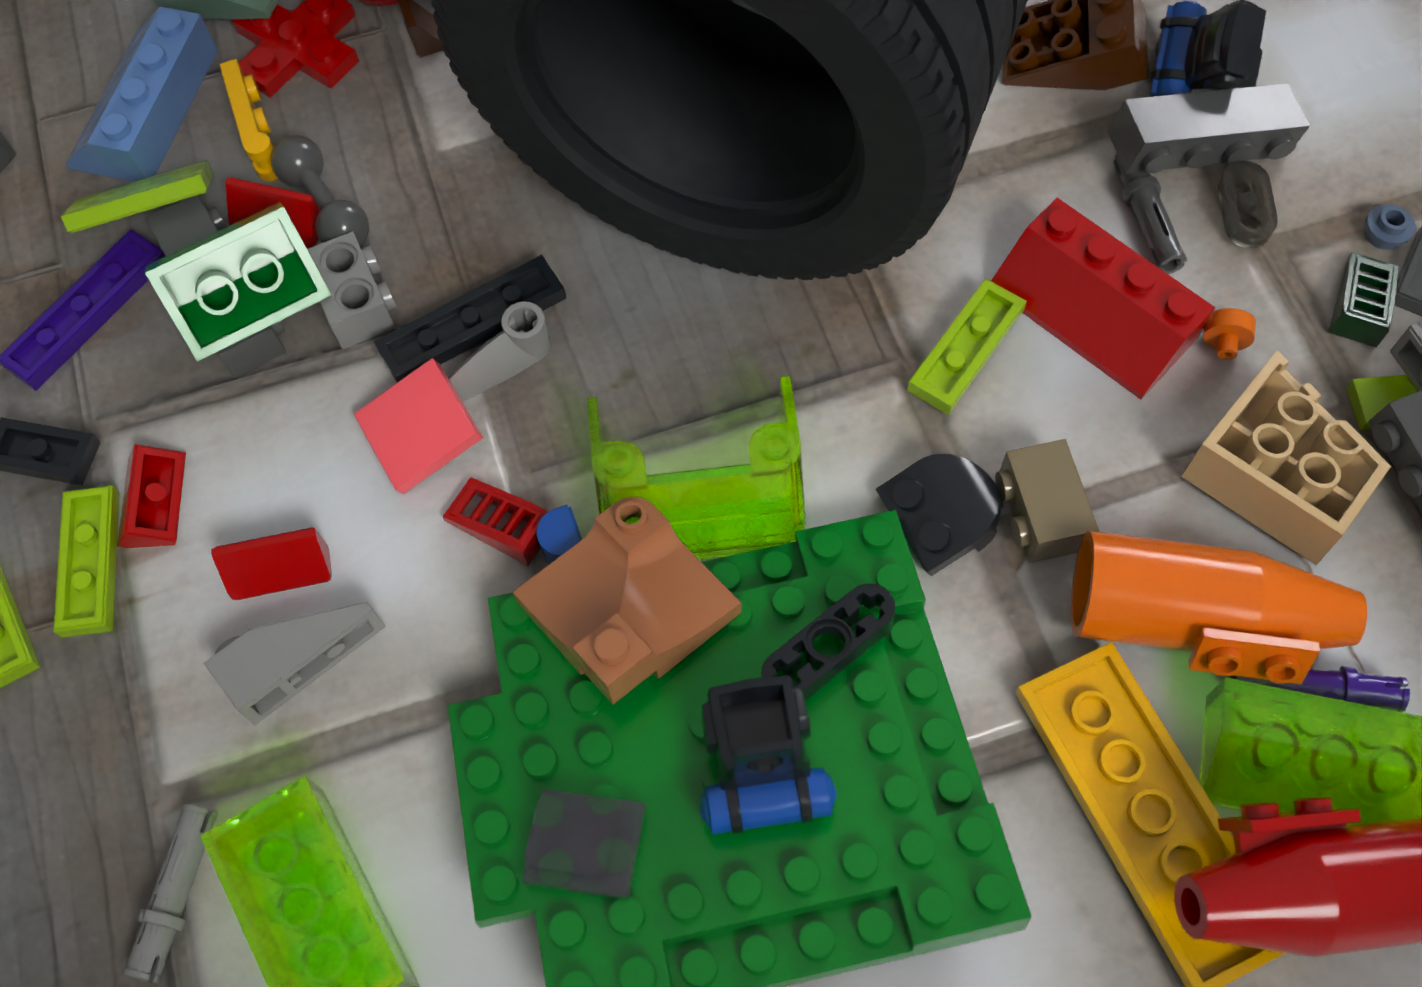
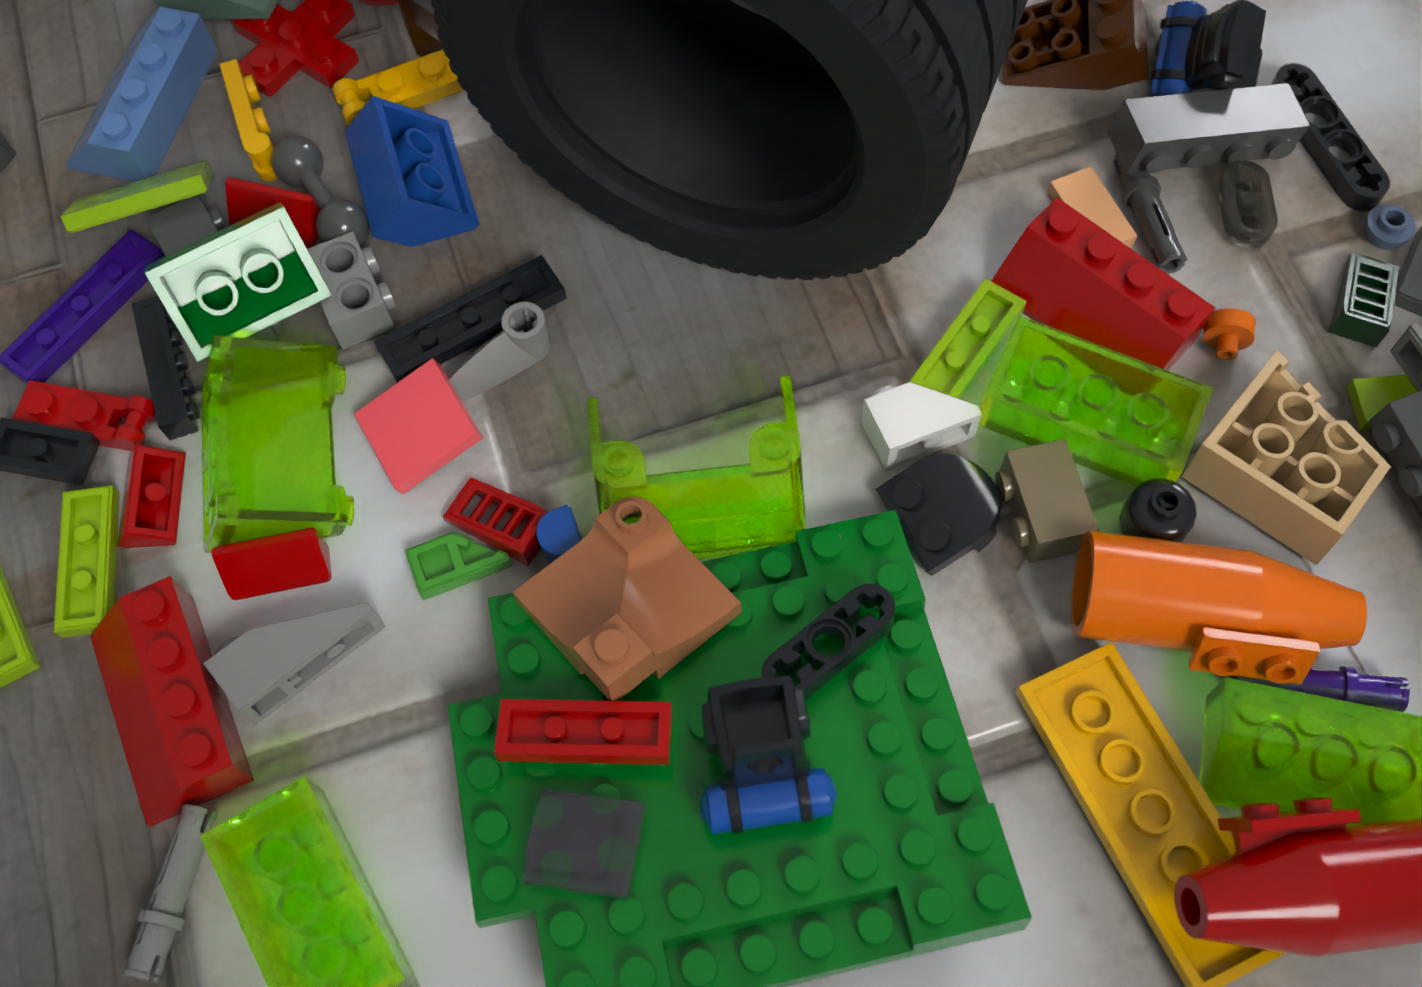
(87, 413): none -> red plate
(166, 369): none -> black piece
(167, 702): none -> red slope
(270, 441): none -> clear neon green windscreen
(406, 84): none -> yellow plate
(409, 174): none -> blue slope
(451, 563): none -> bright green tile
(584, 731): none -> red plate
(915, 422): none -> white slope
(1090, 198): none -> light nougat tile
(1107, 405): none -> clear neon green brick
(1158, 511): none -> black head
(1339, 133): none -> black beam

